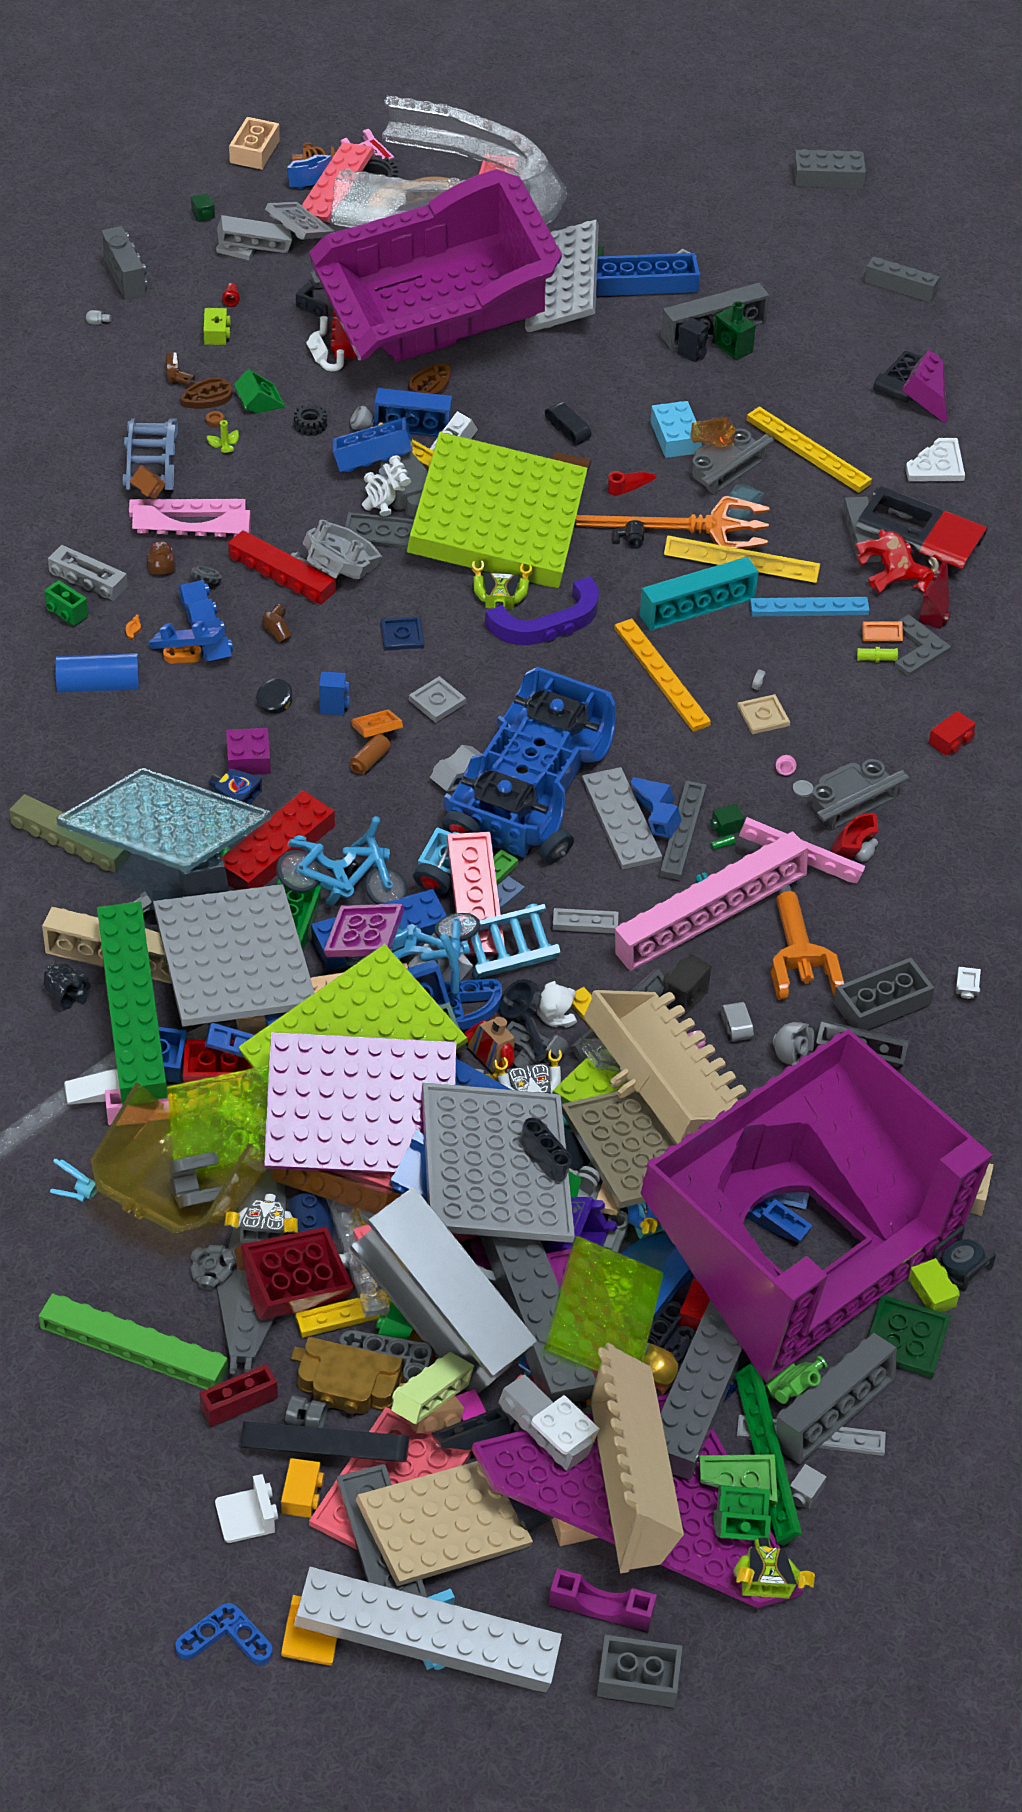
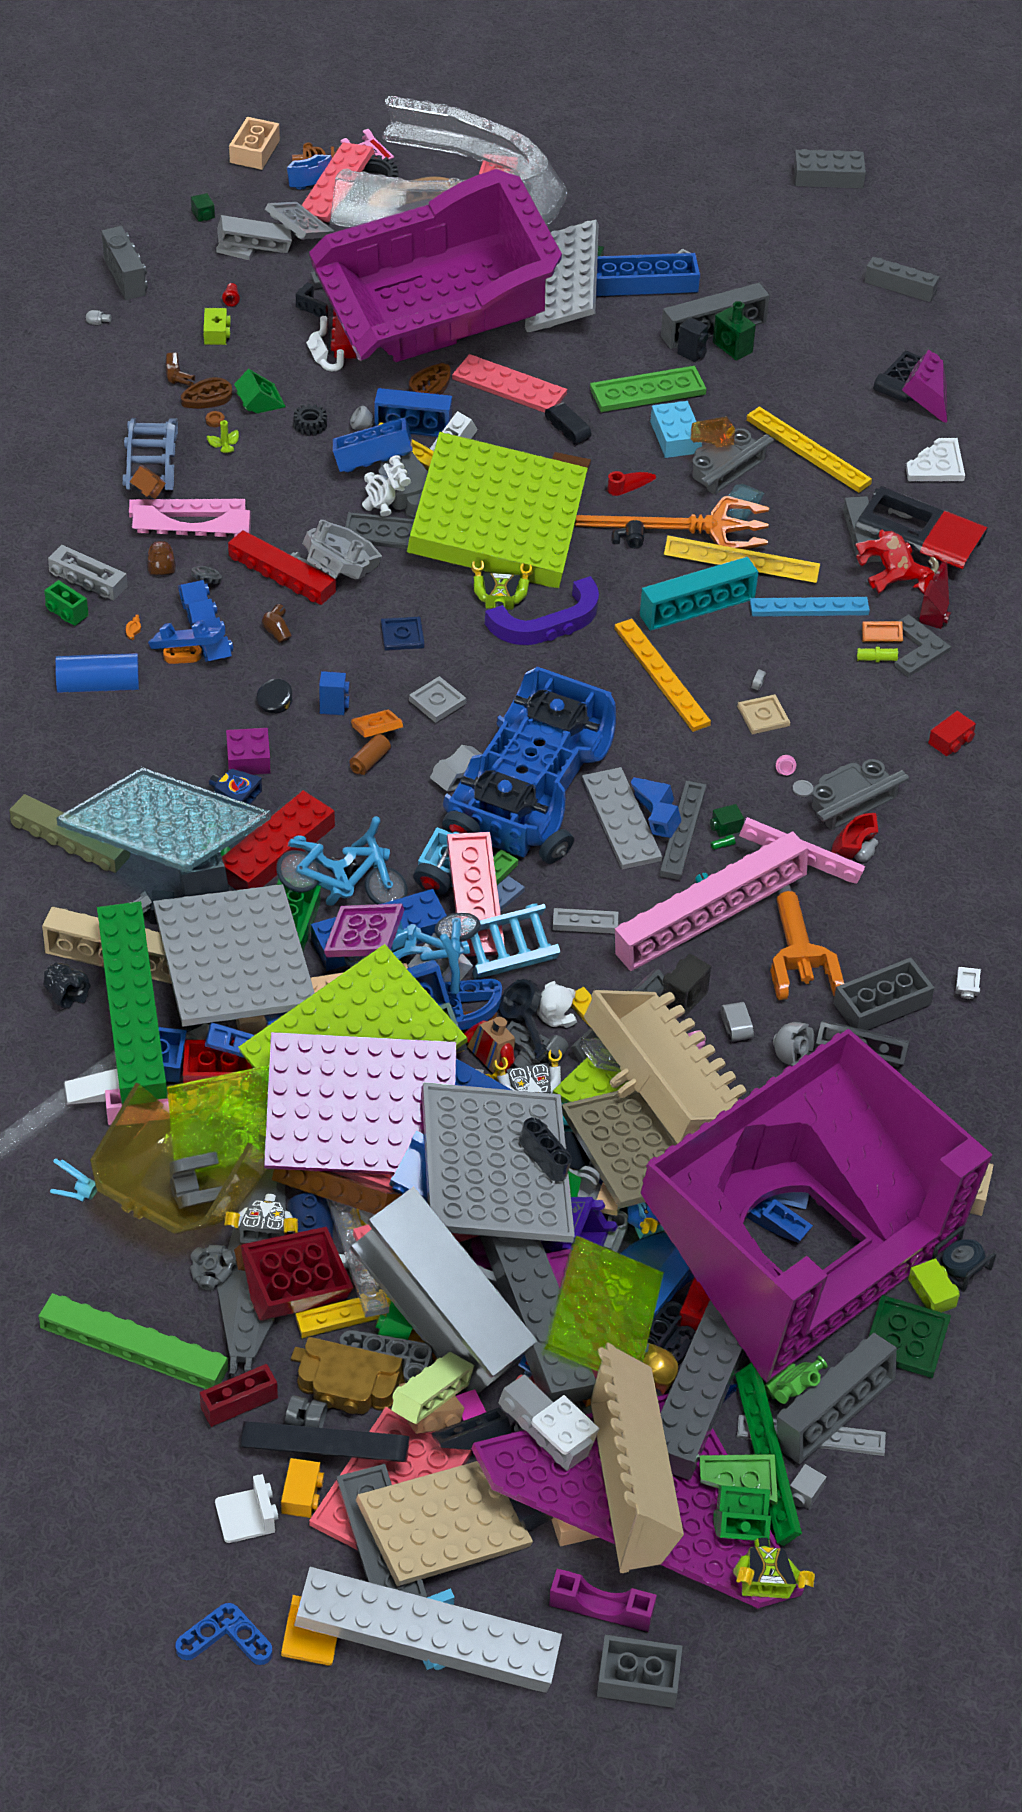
(508, 383): none -> coral plate
(647, 388): none -> bright green plate

